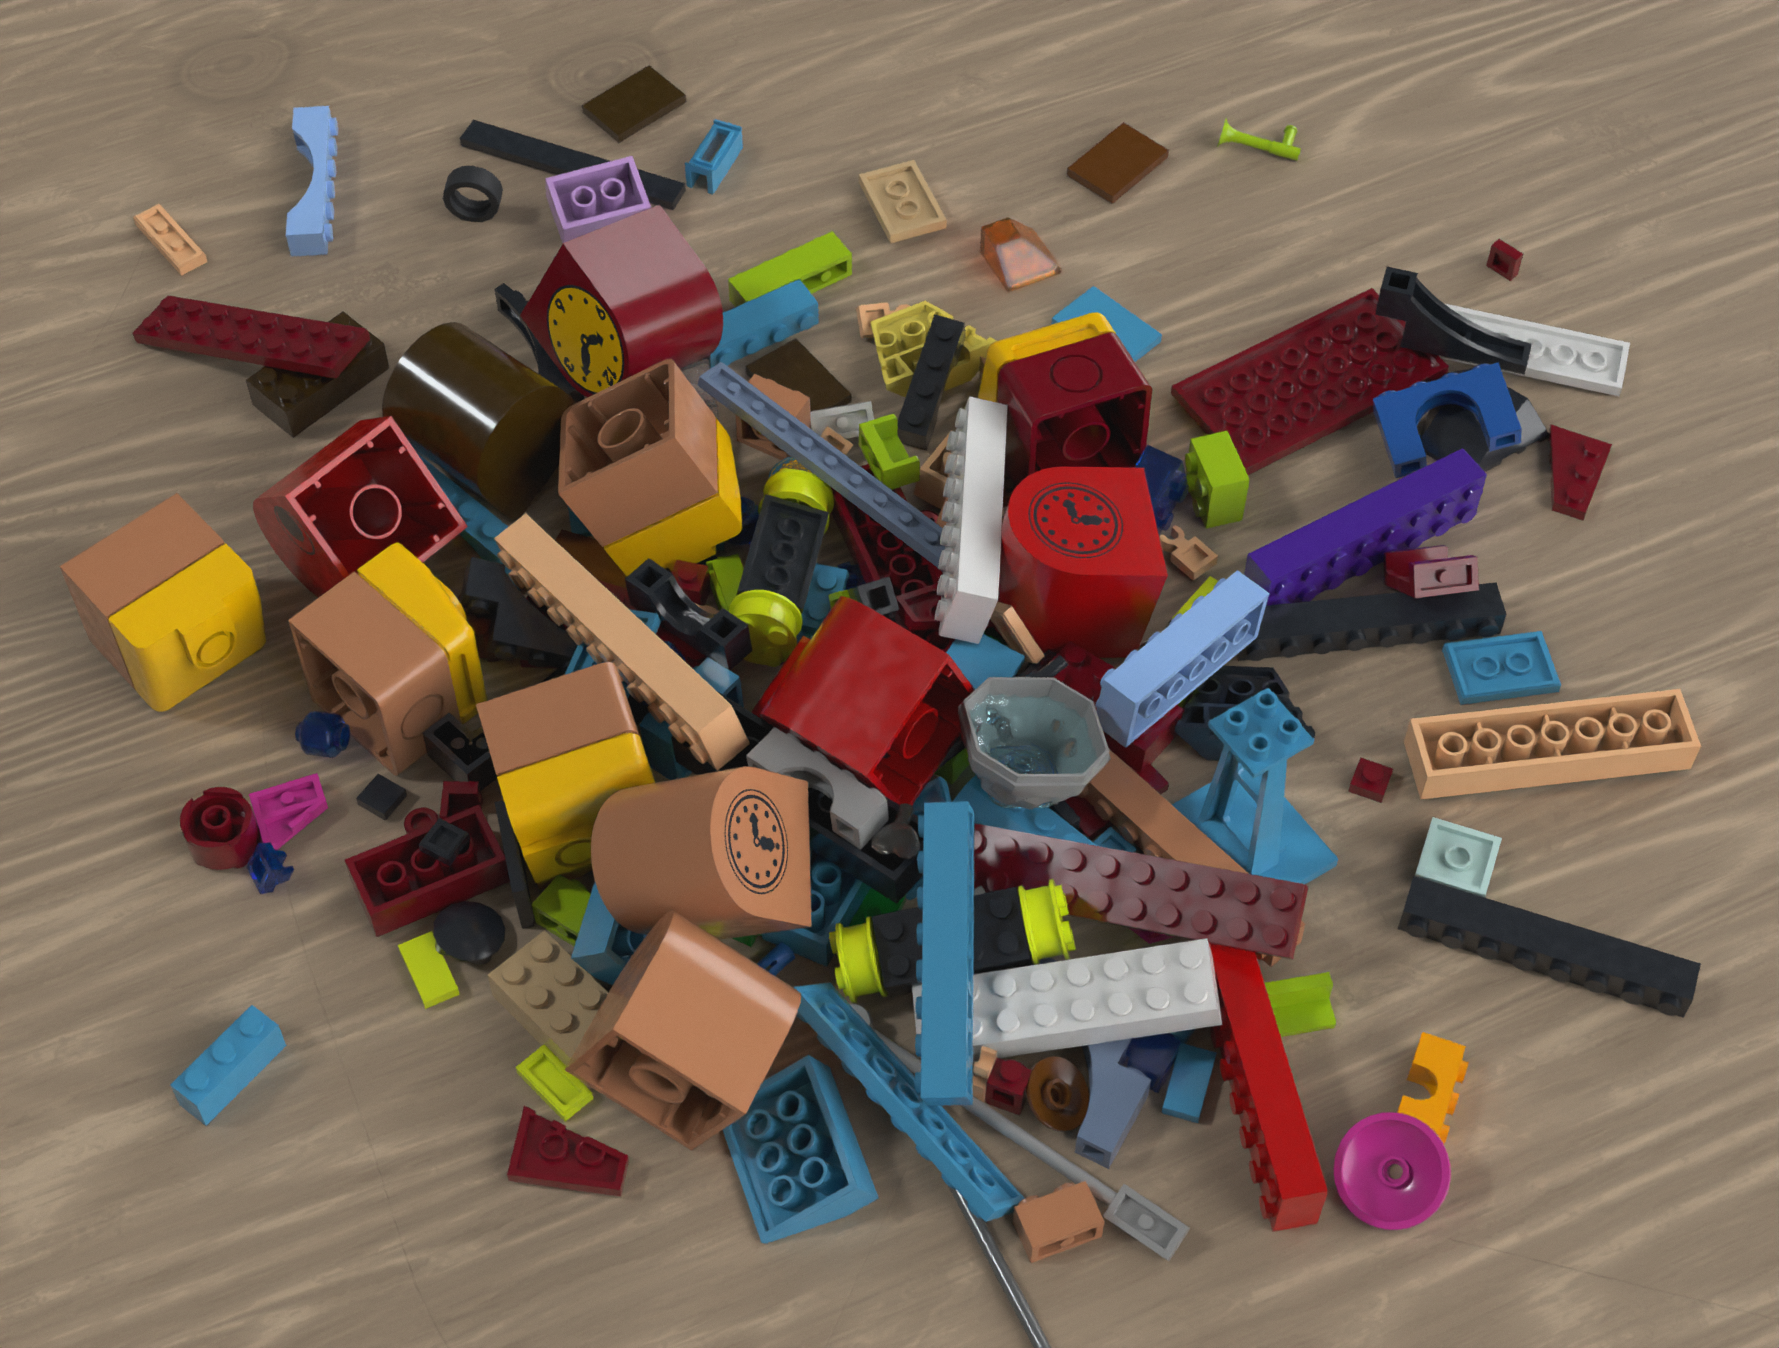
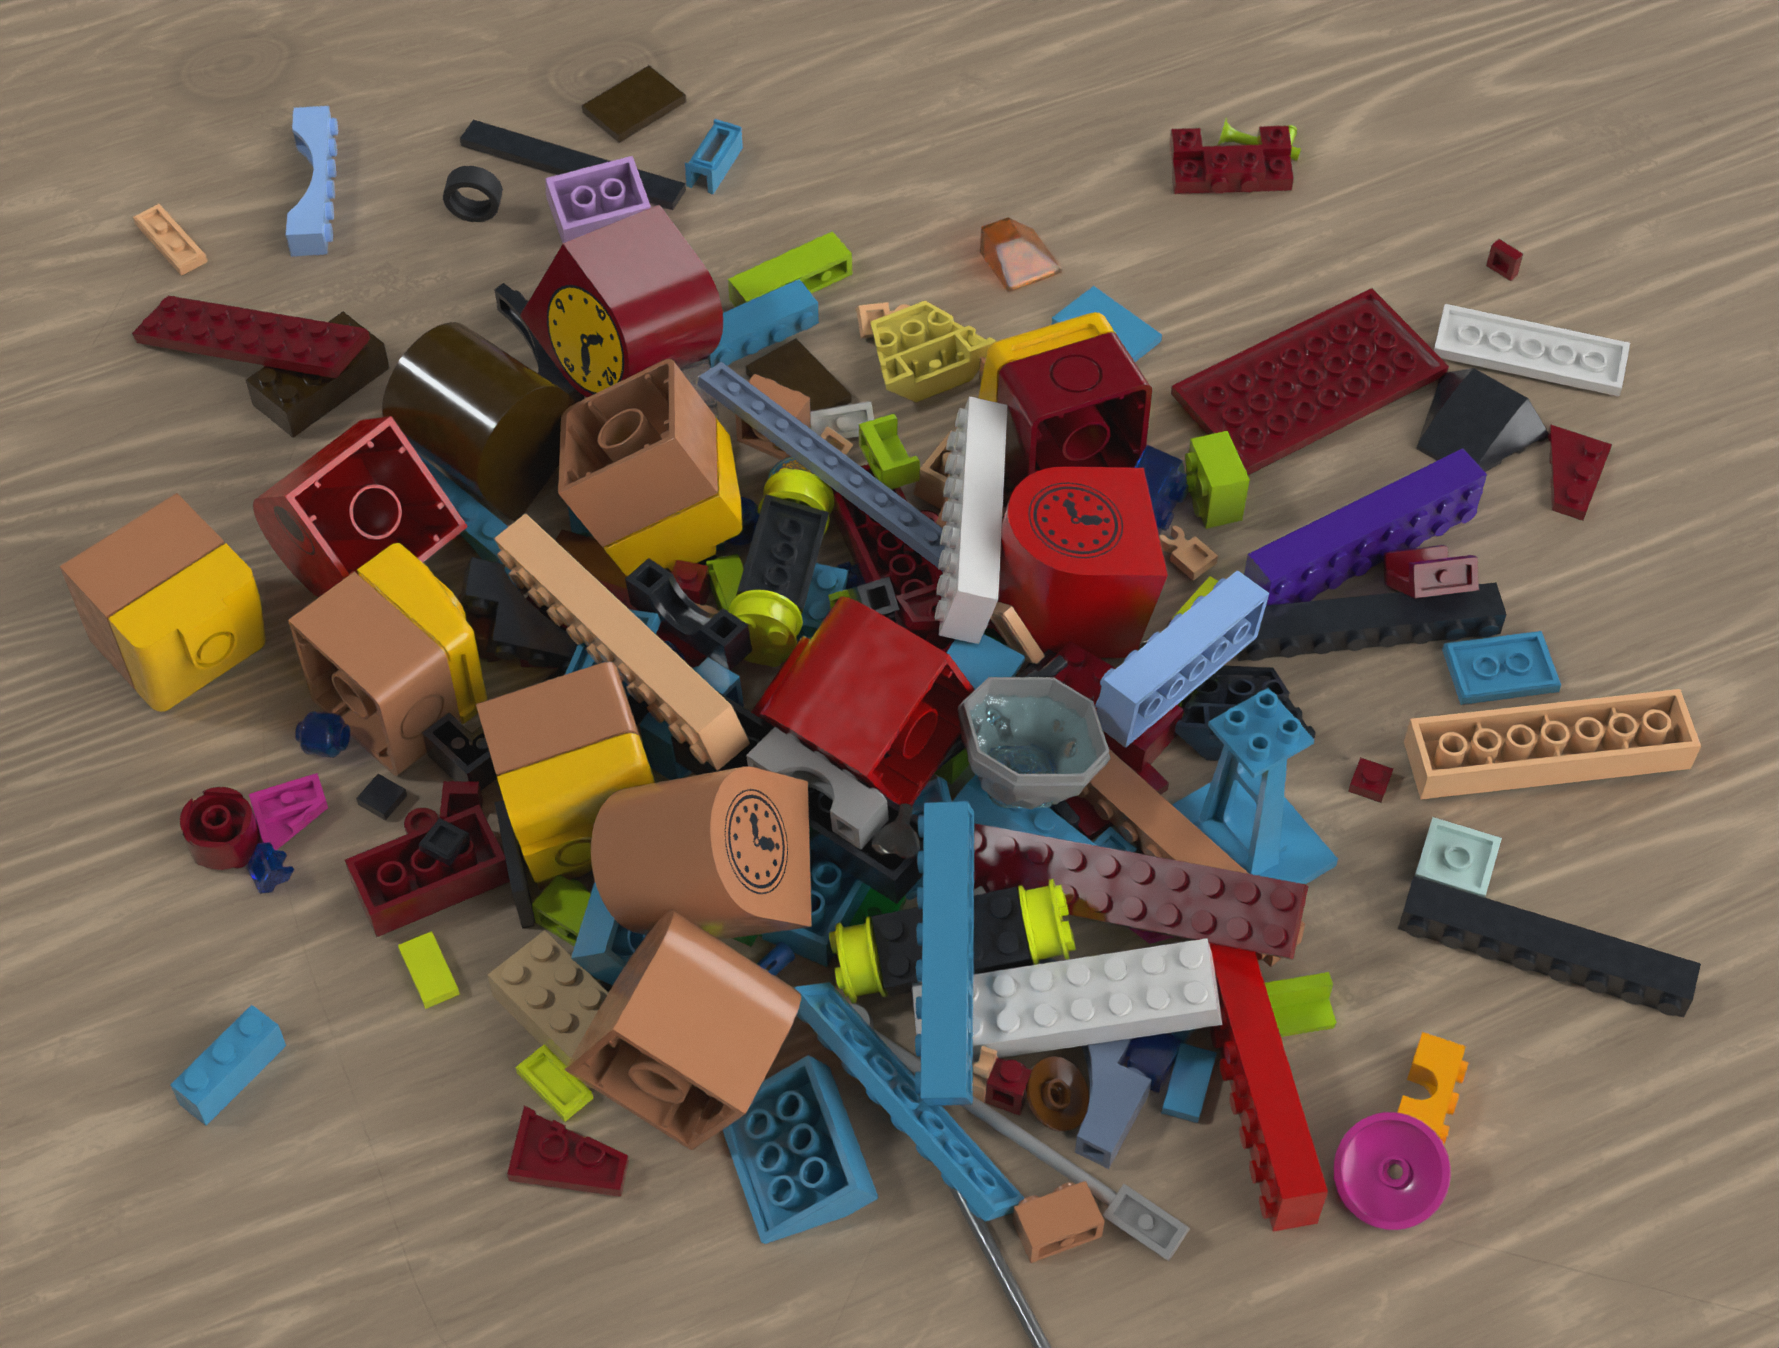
(469, 932): black dish -> none
(902, 201): tan plate -> none
(926, 388): black arch -> none
(1117, 162): reddish brown tile -> none
(1233, 166): none -> dark red bracket
(1440, 330): black arch -> none
(1478, 390): blue arch -> none

